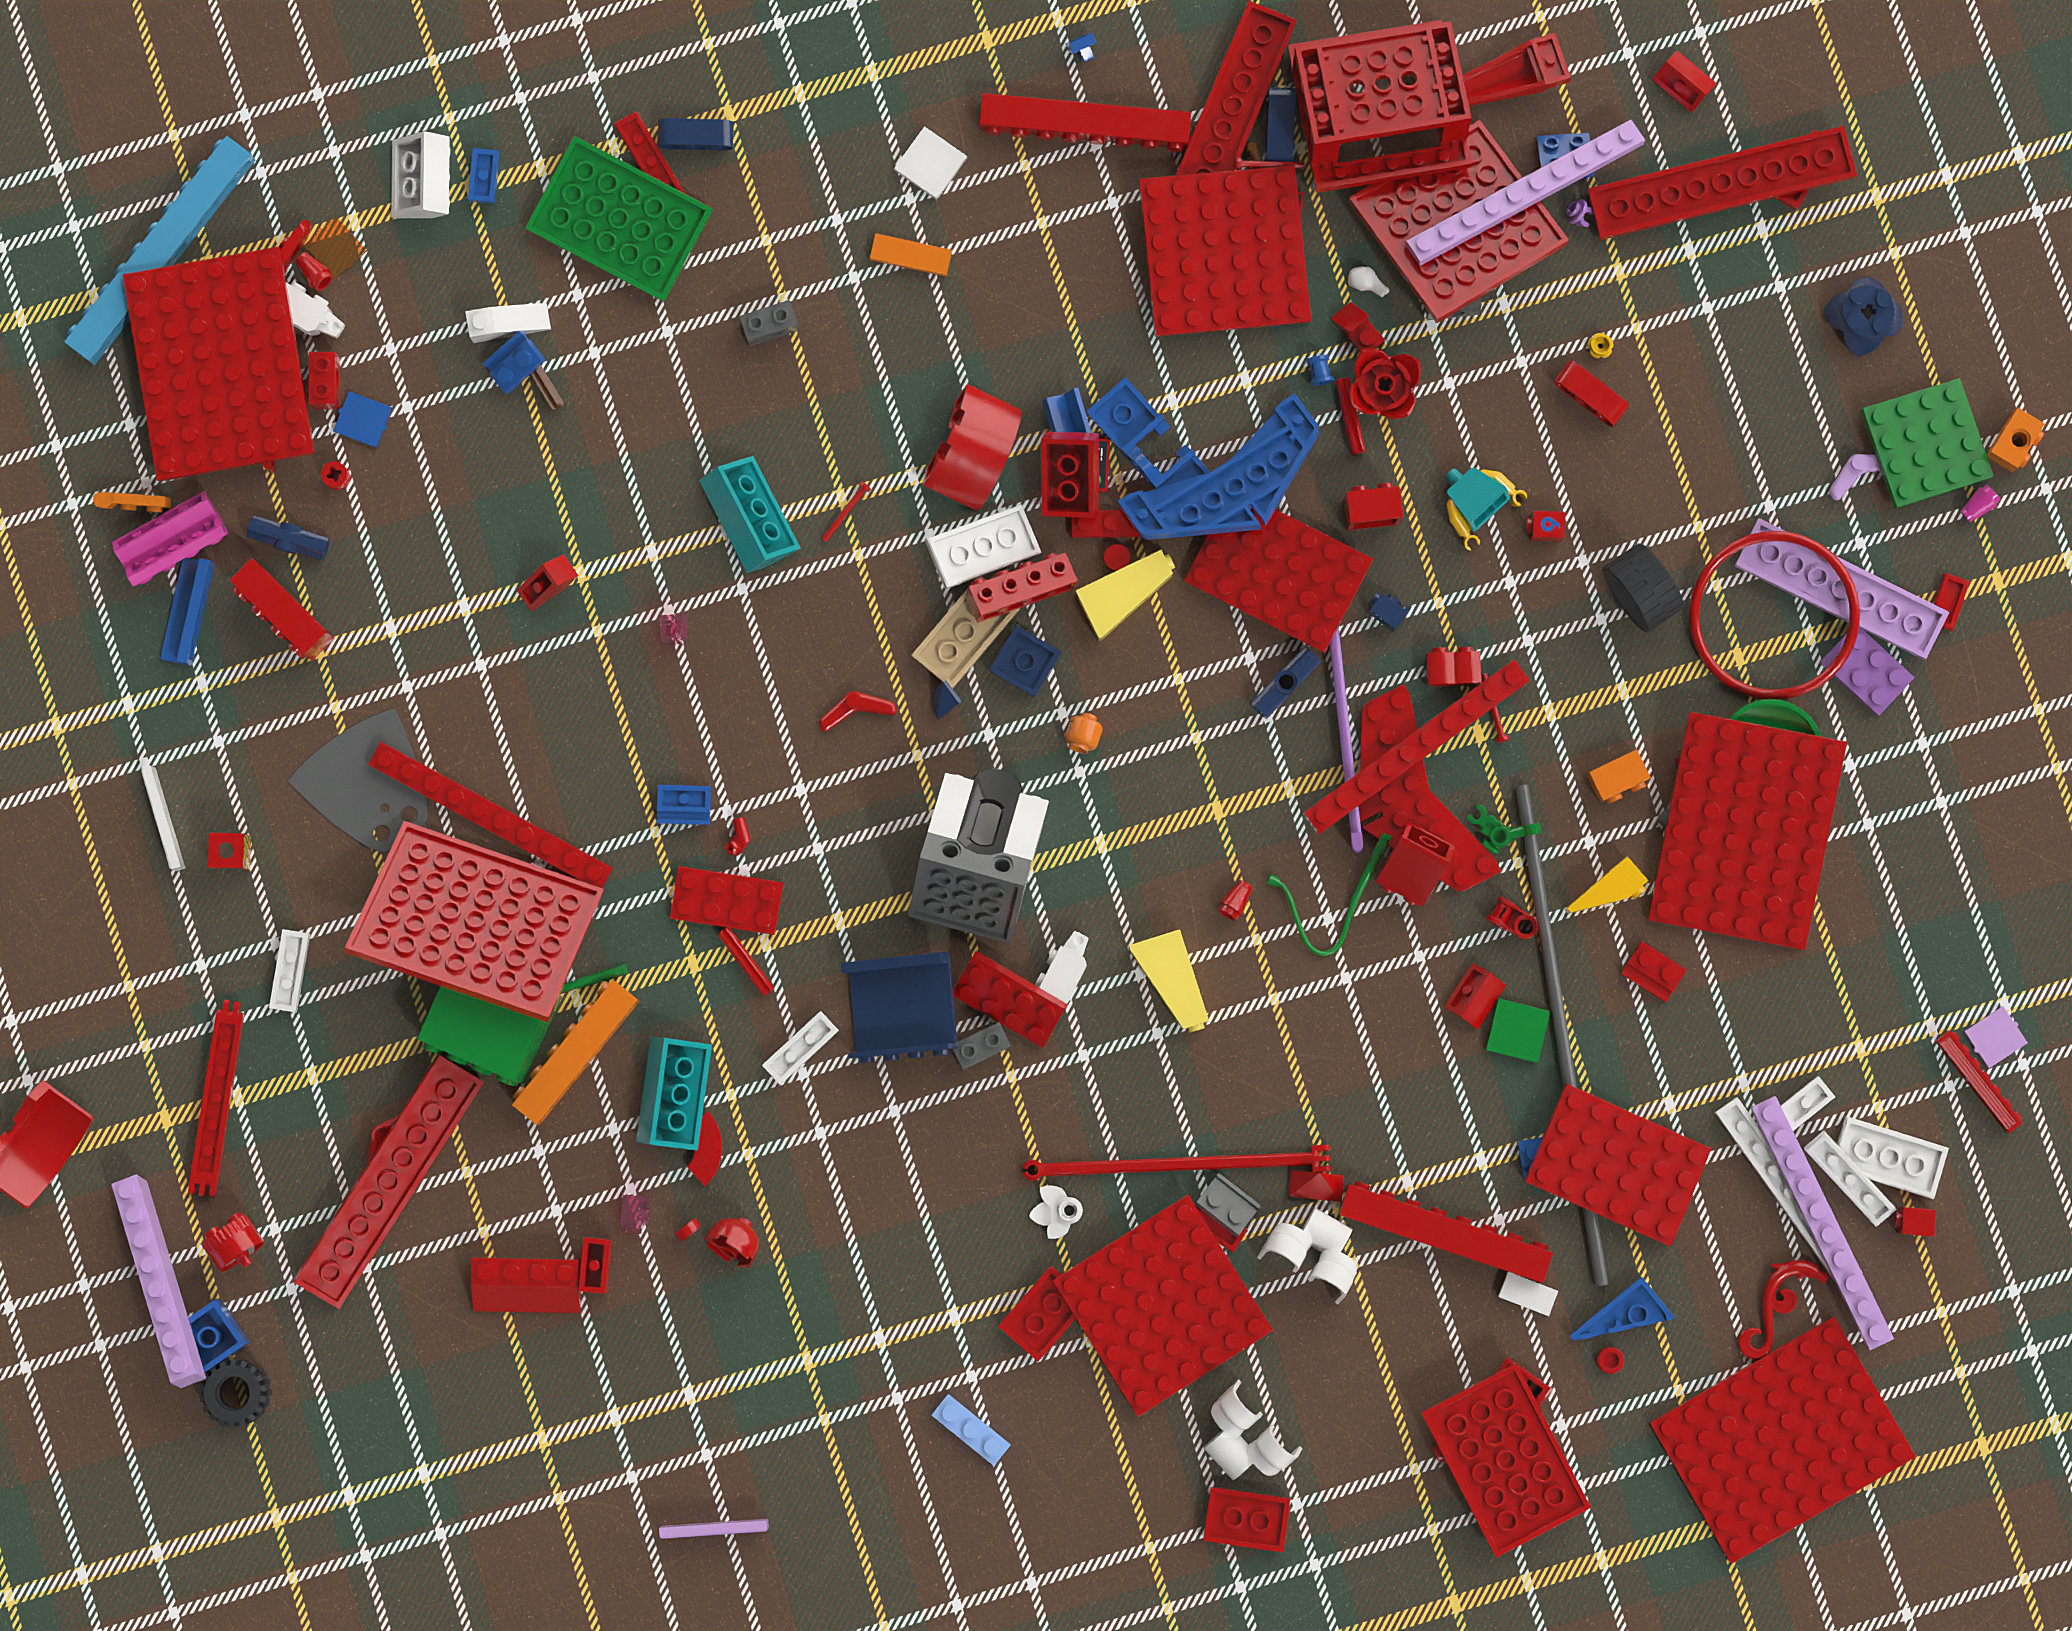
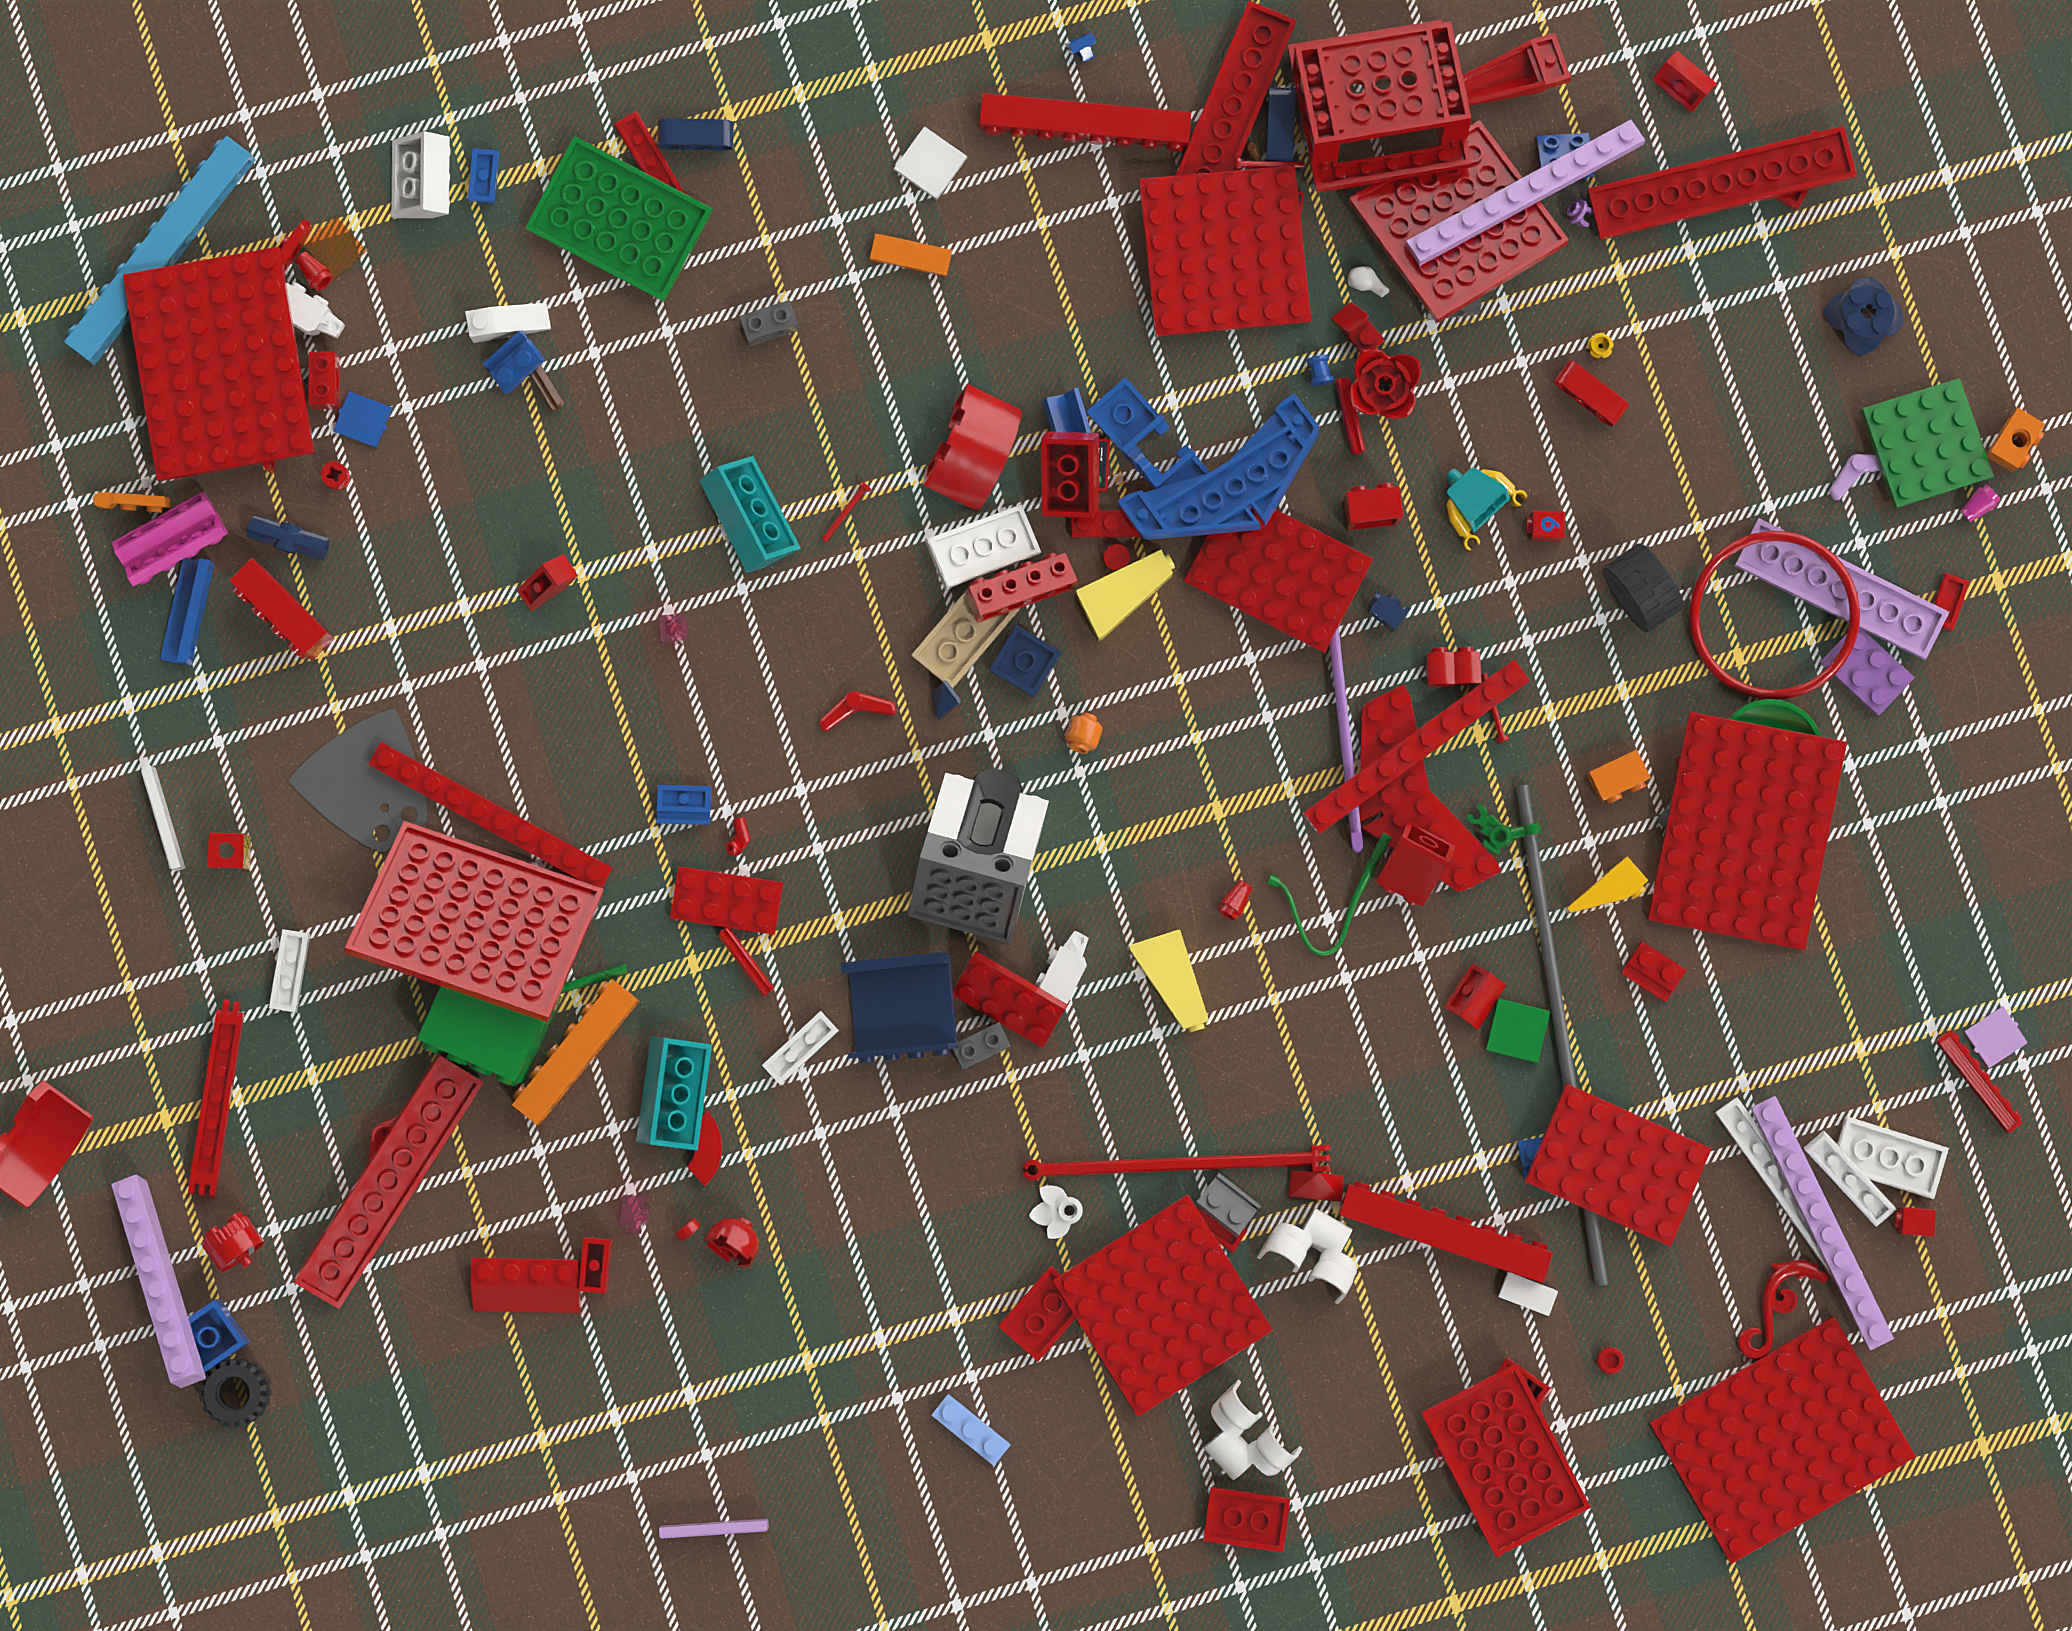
(1297, 670): dark blue piece -> none
(1511, 918): red piece -> none
(1631, 1308): blue wing -> none
(1806, 1102): white hinge -> none

